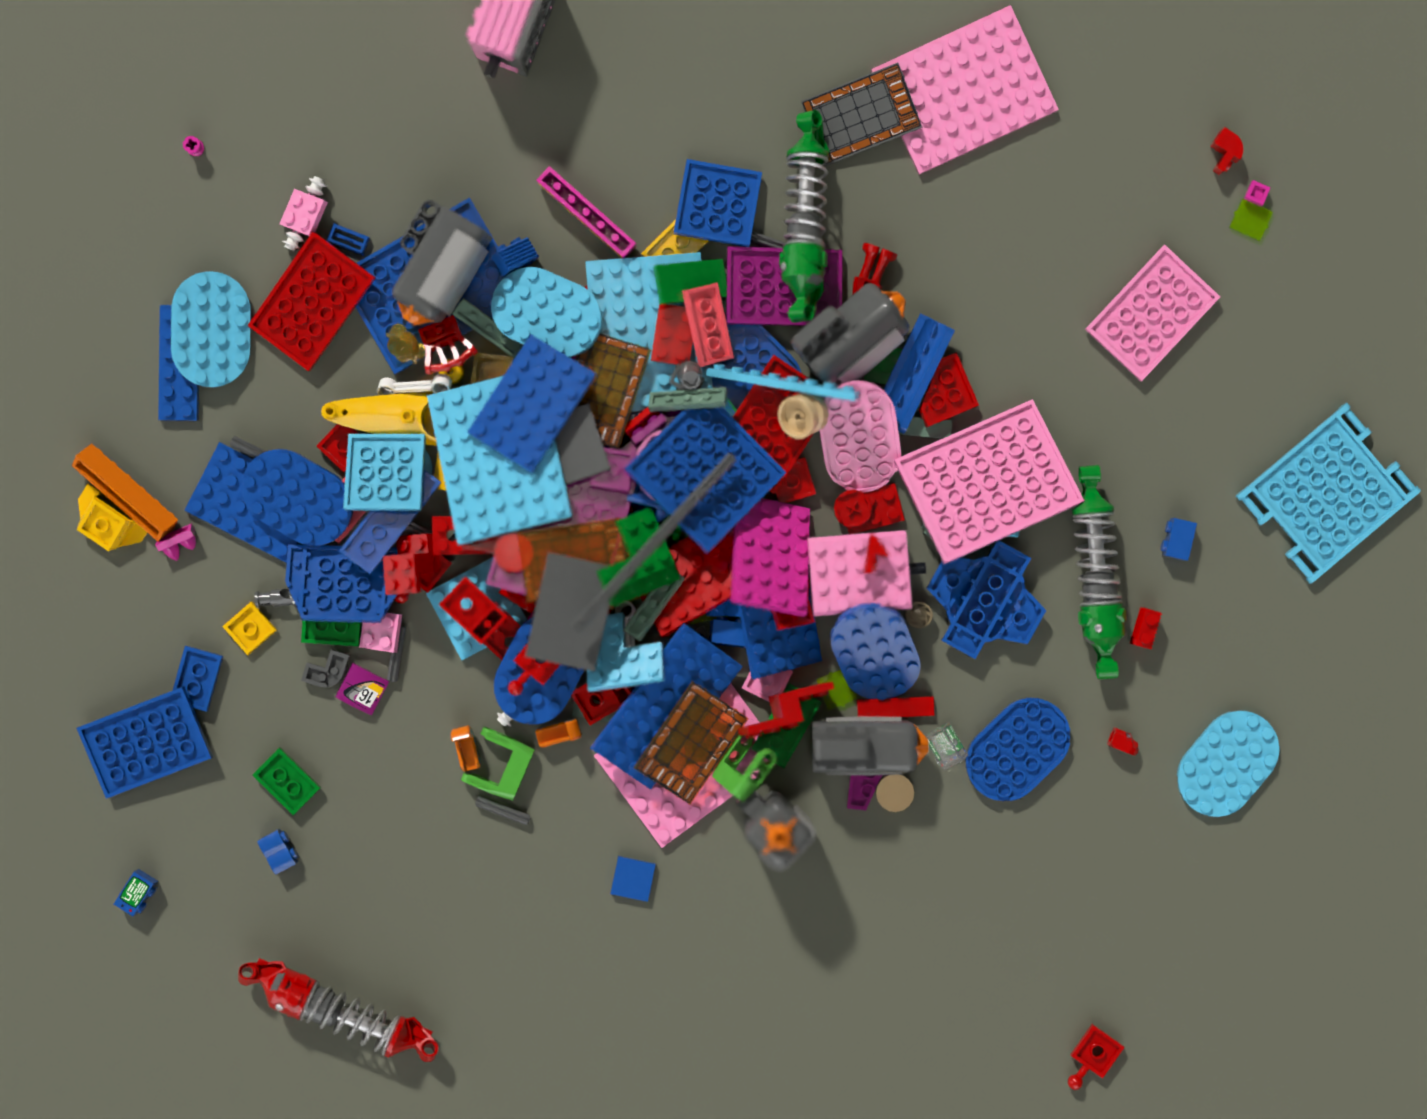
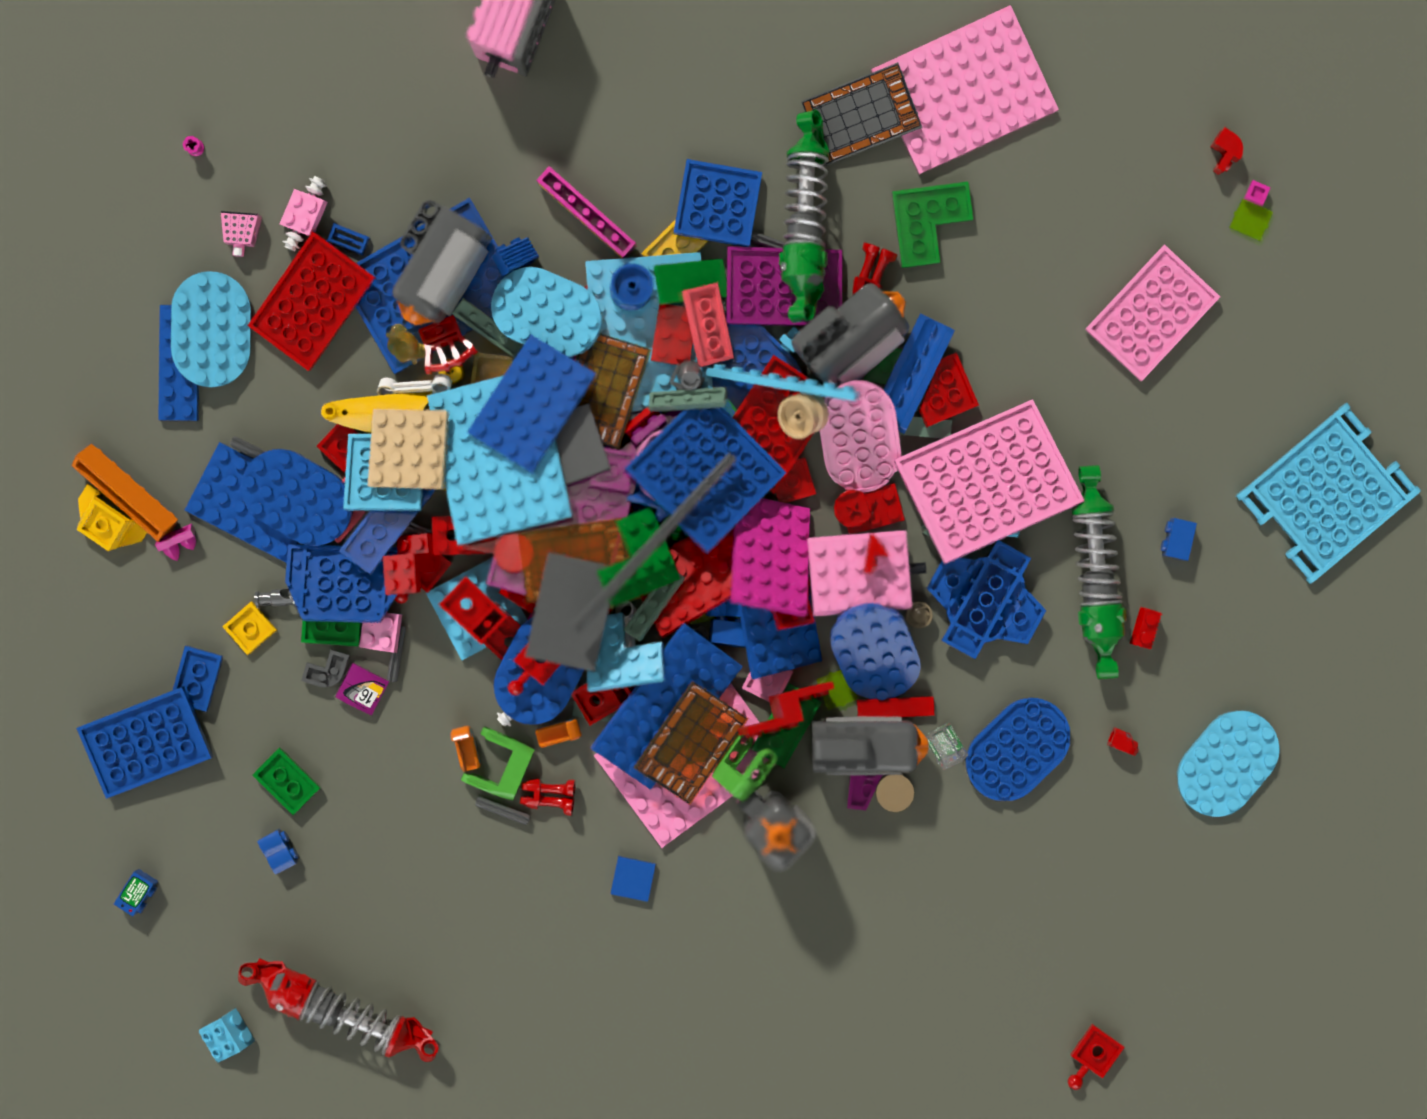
(226, 1036): none -> medium azure bracket
(240, 230): none -> bright pink torso
(408, 449): none -> tan plate
(538, 787): none -> red piece
(628, 298): none -> blue wheel
(787, 338): none -> medium azure bracket
(919, 212): none -> green plate

